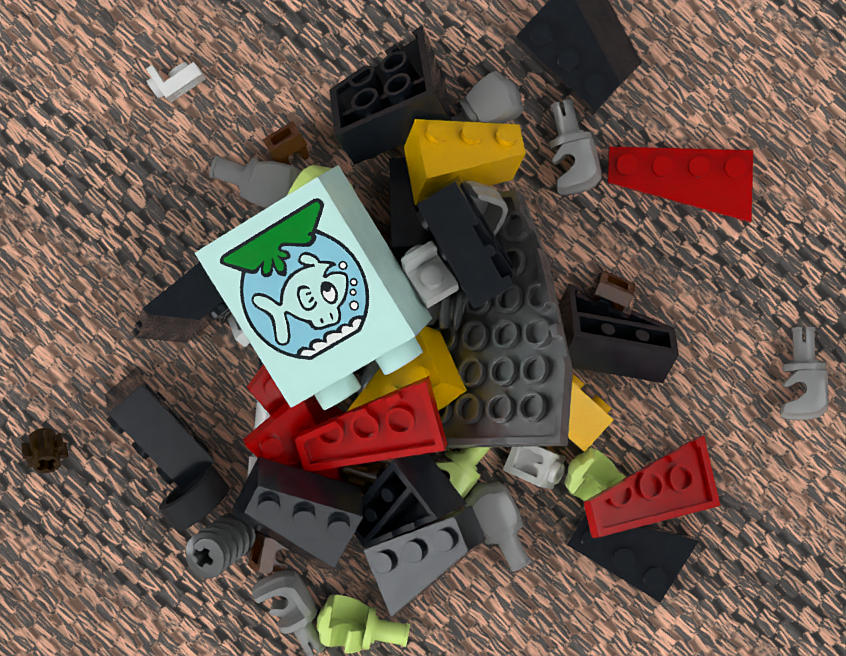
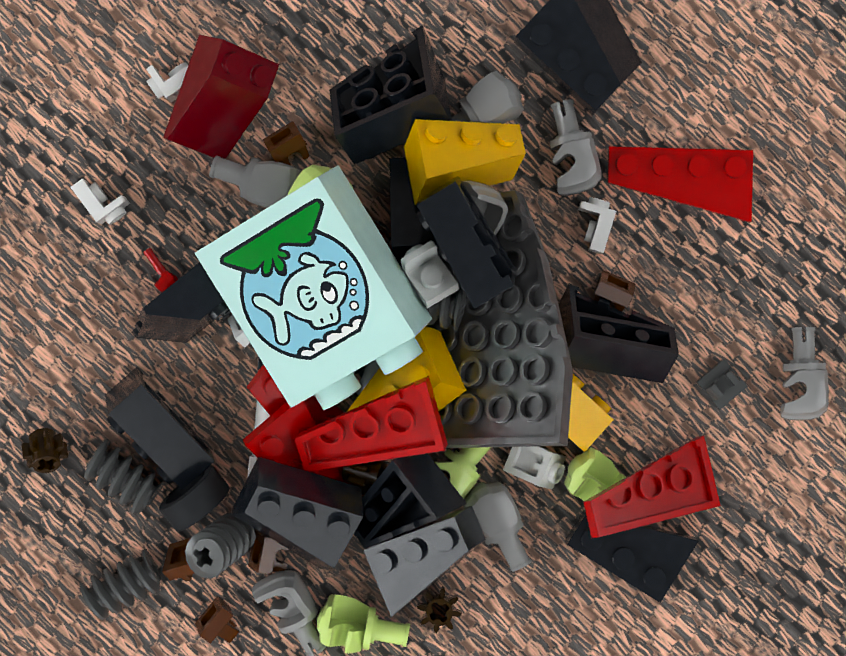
(93, 200): none -> white bracket
(122, 478): none -> dark grey piece
(122, 586): none -> dark grey piece
(166, 278): none -> red hand
(175, 562): none -> reddish brown tile
(217, 622): none -> reddish brown tile
(219, 96): none -> dark red slope
(441, 599): none -> dark brown gear
(599, 231): none -> white bracket
(721, 384): none -> dark grey tile

